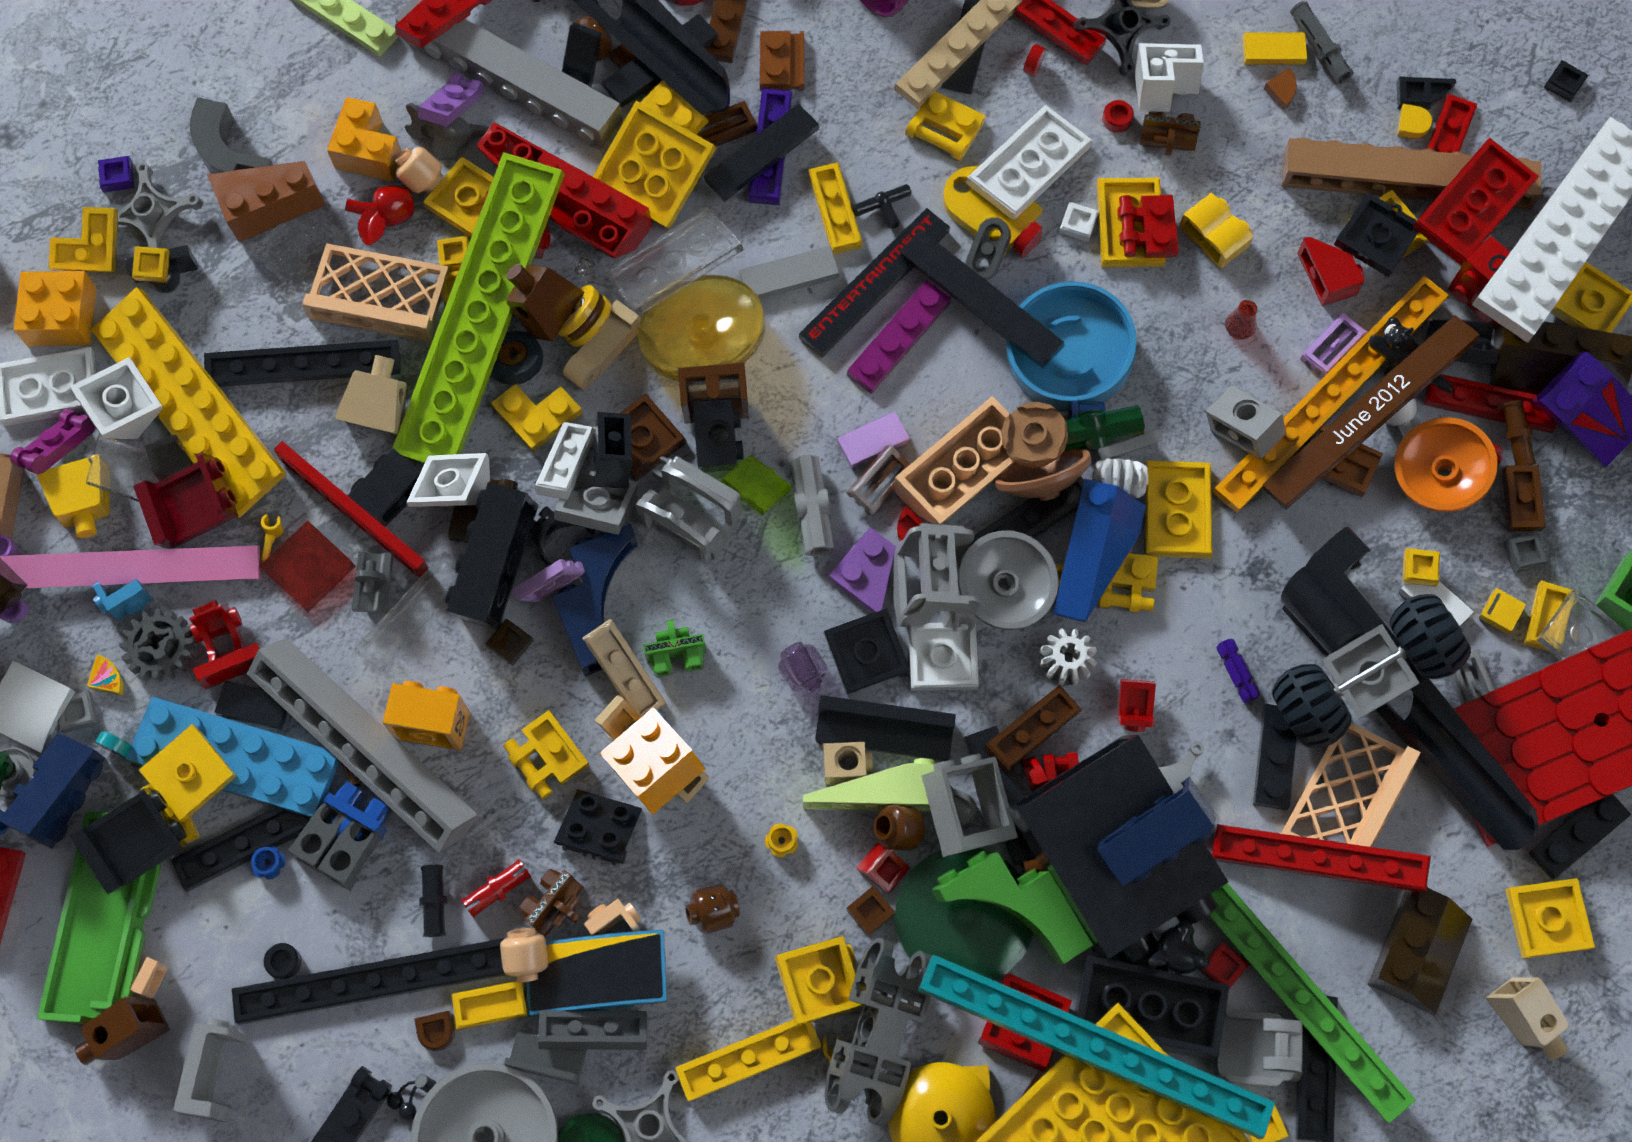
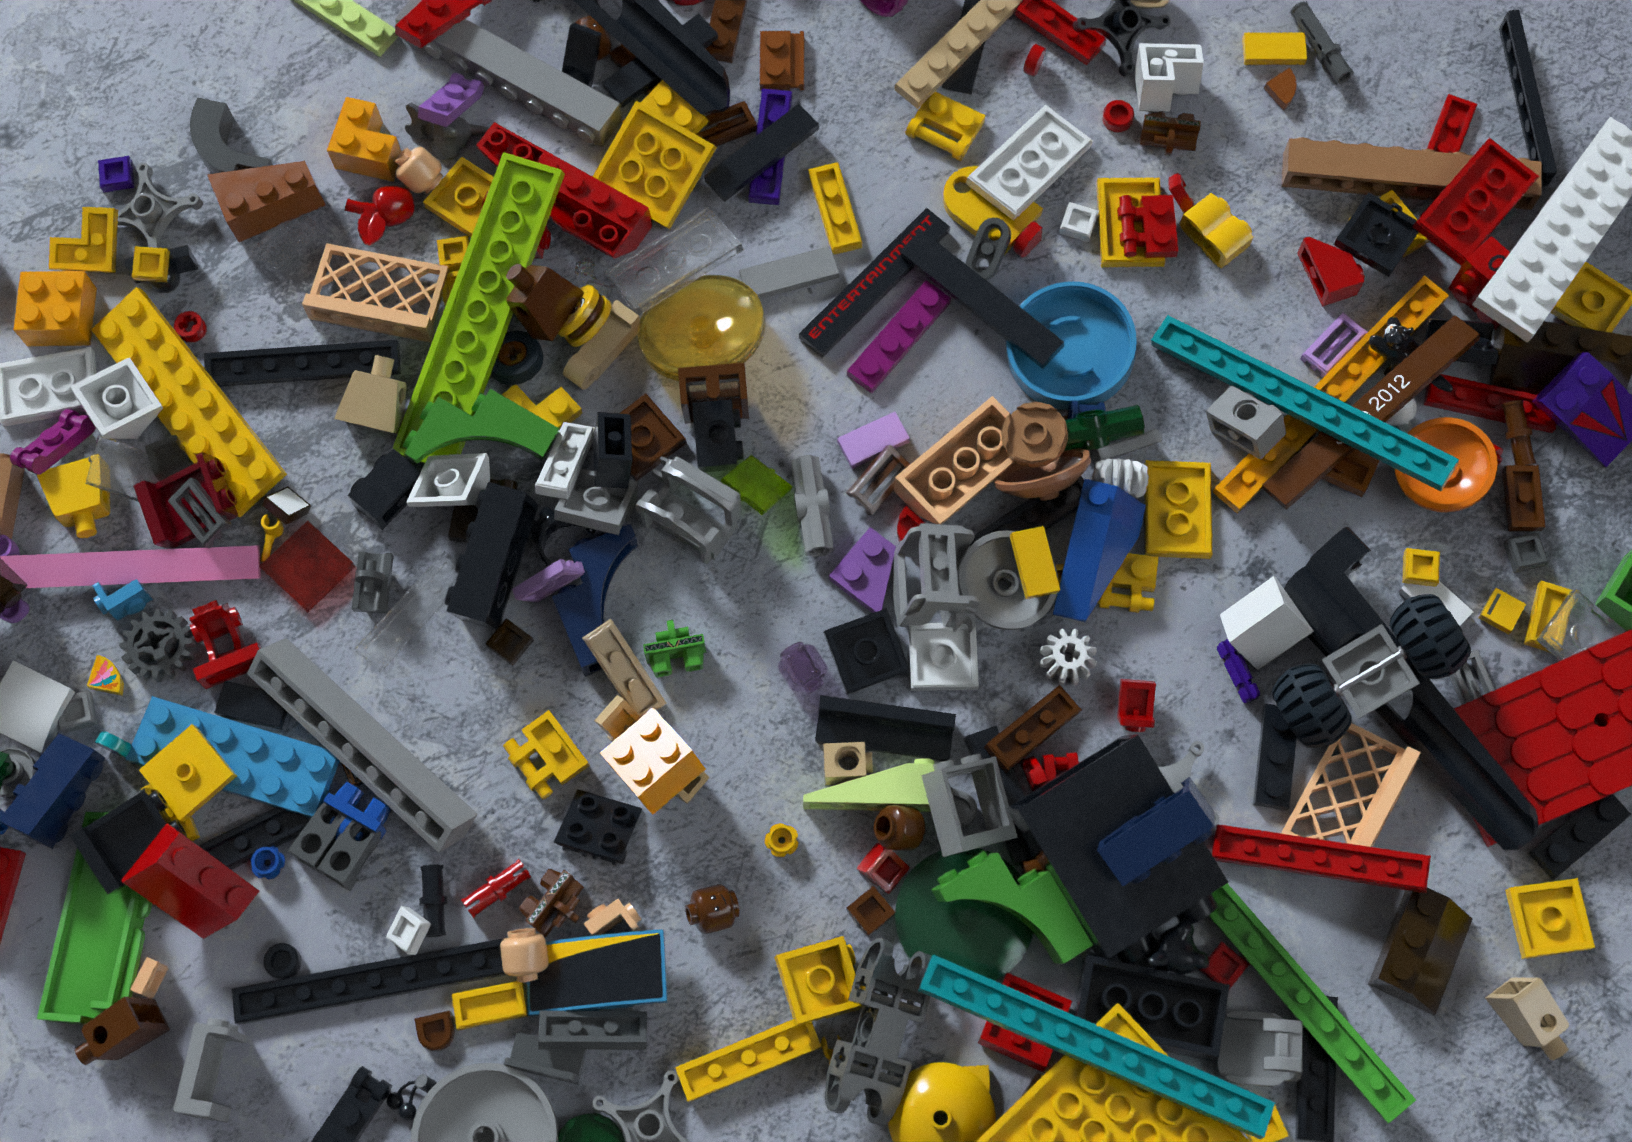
(189, 883): none -> red slope
(198, 330): none -> red bush
(215, 530): none -> dark grey tile
(286, 505): none -> tile
(351, 509): red tile -> none
(408, 930): none -> white tile
(426, 715): light orange brick -> none
(494, 420): none -> bright green arch
(883, 201): black piece -> none
(1034, 562): none -> yellow tile
(1176, 187): none -> red tile
(1242, 321): clear red cone -> none
(1264, 624): none -> white slope
(1306, 403): none -> teal plate
(1413, 122): yellow tile -> none
(1422, 91): black tile -> none
(1527, 95): none -> black tile
(1566, 81): black tile -> none

